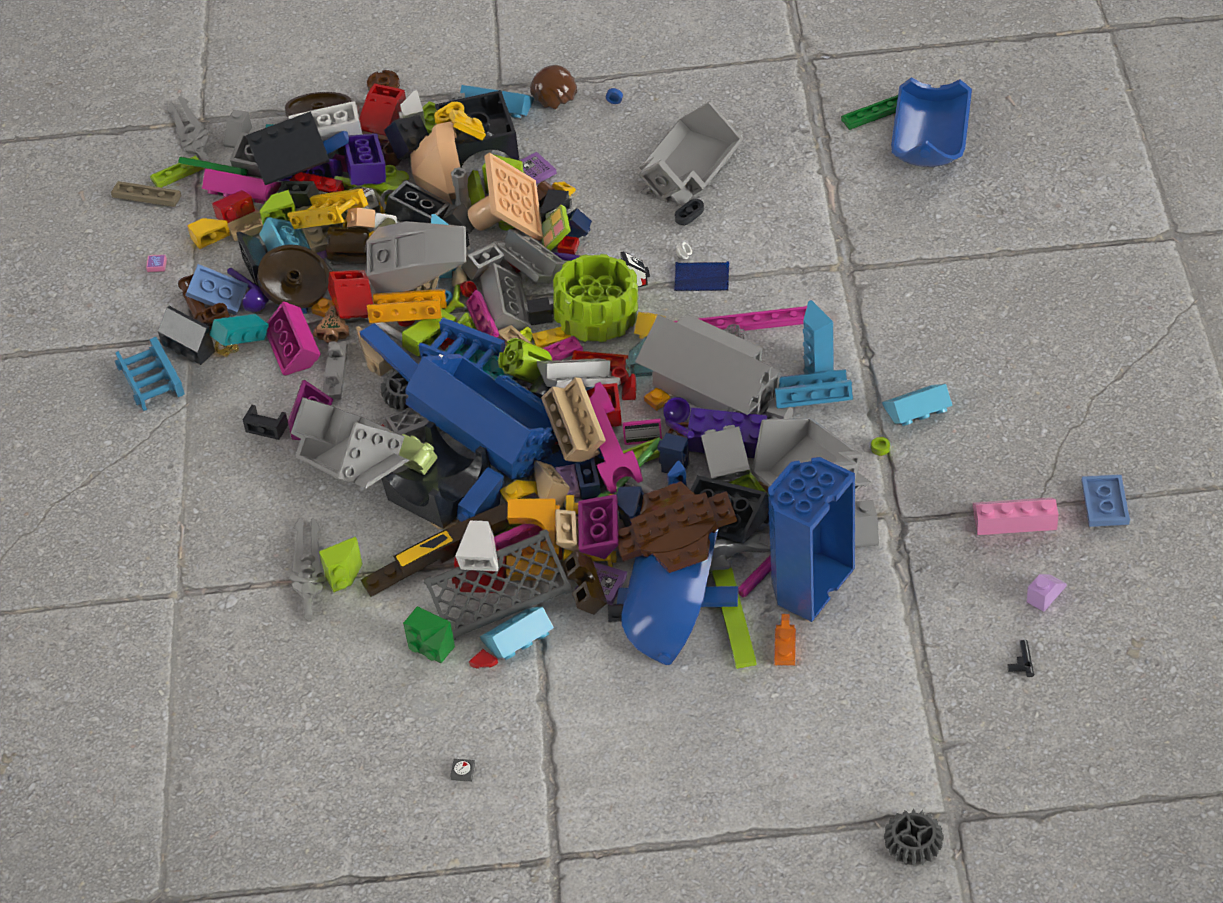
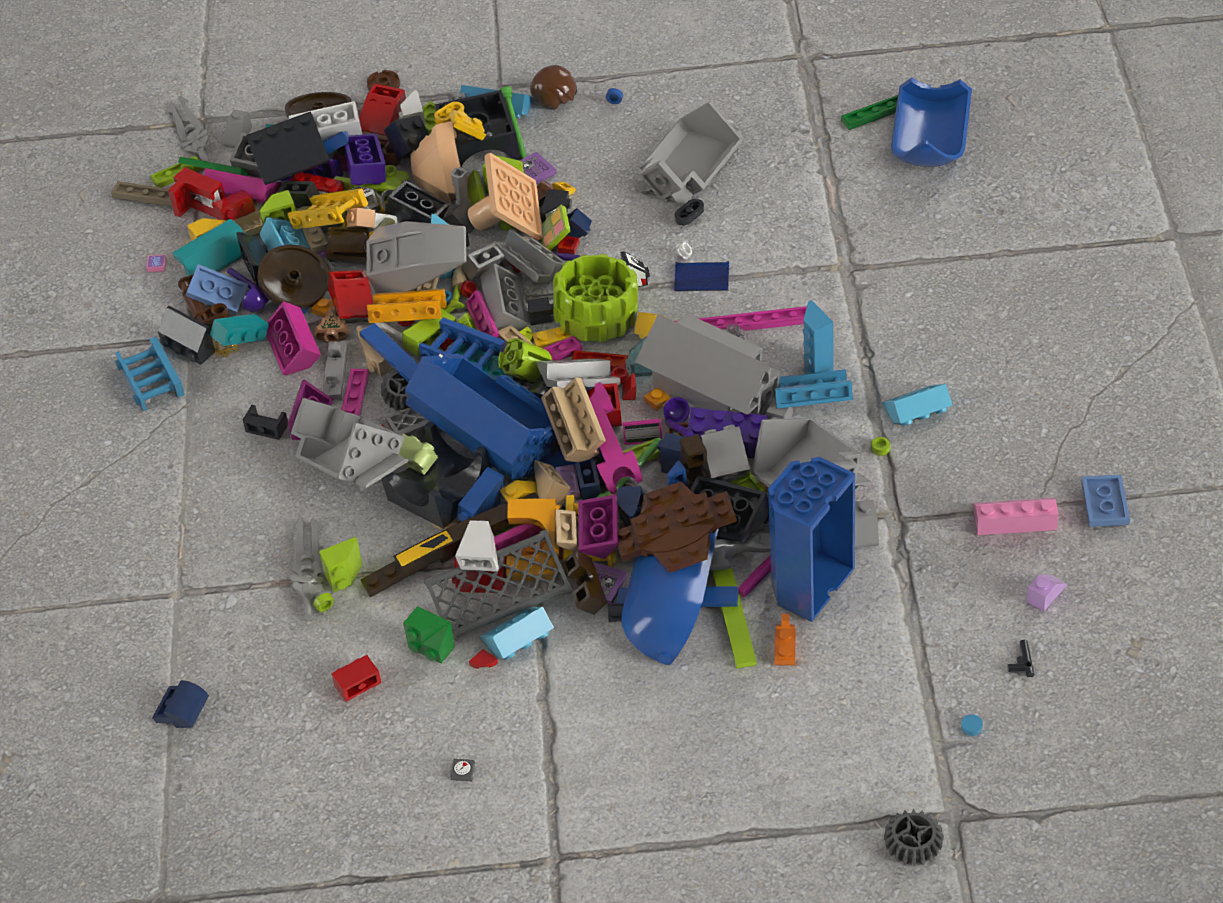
(181, 705): none -> dark blue brick
(195, 192): none -> red brick
(212, 250): none -> teal slope
(323, 602): none -> lime tile
(355, 391): none -> dark pink tile
(356, 678): none -> red brick
(507, 94): none -> bright green piece
(693, 457): none -> dark brown arch
(972, 725): none -> dark azure tile

